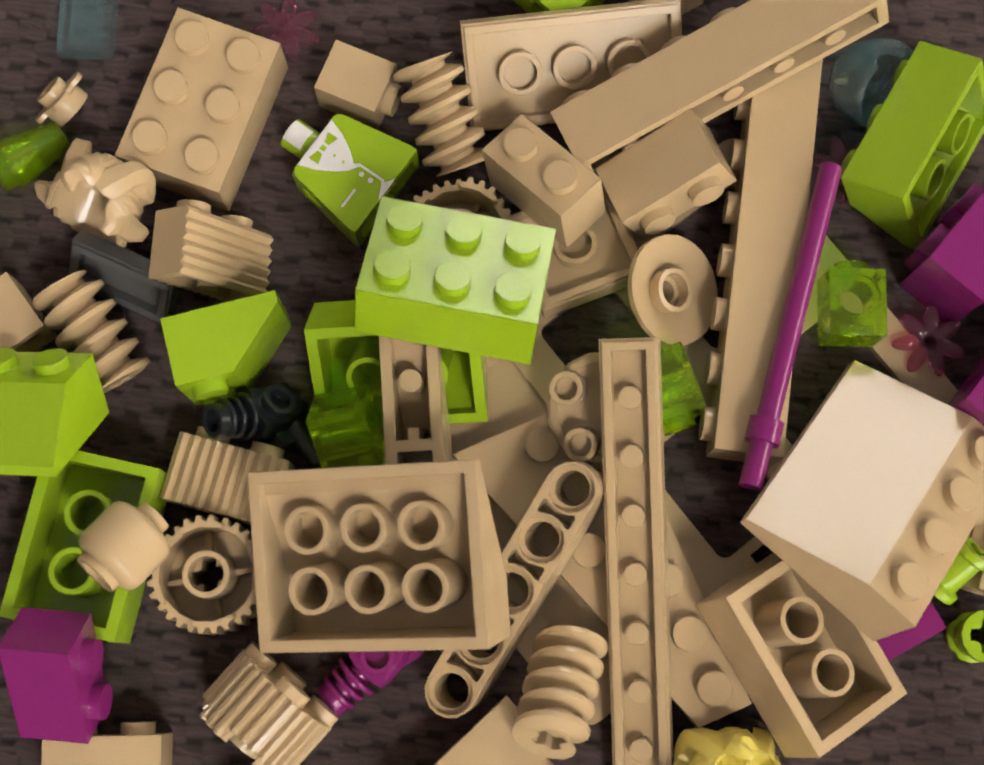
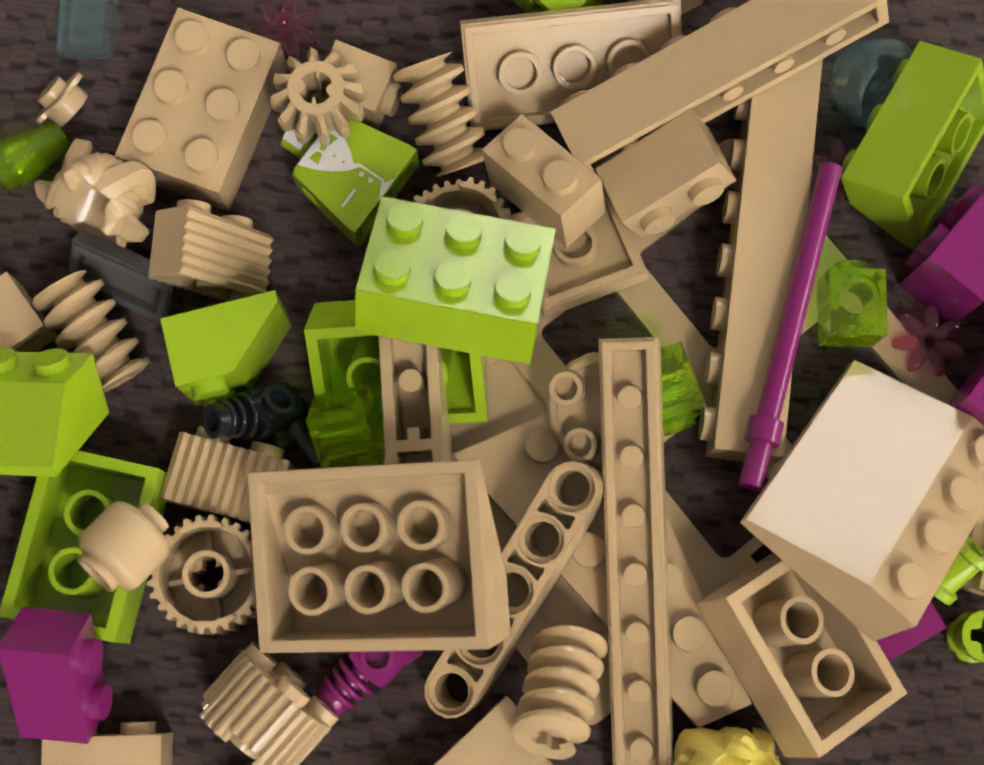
(315, 77): none -> tan gear
(672, 289): tan dish -> none

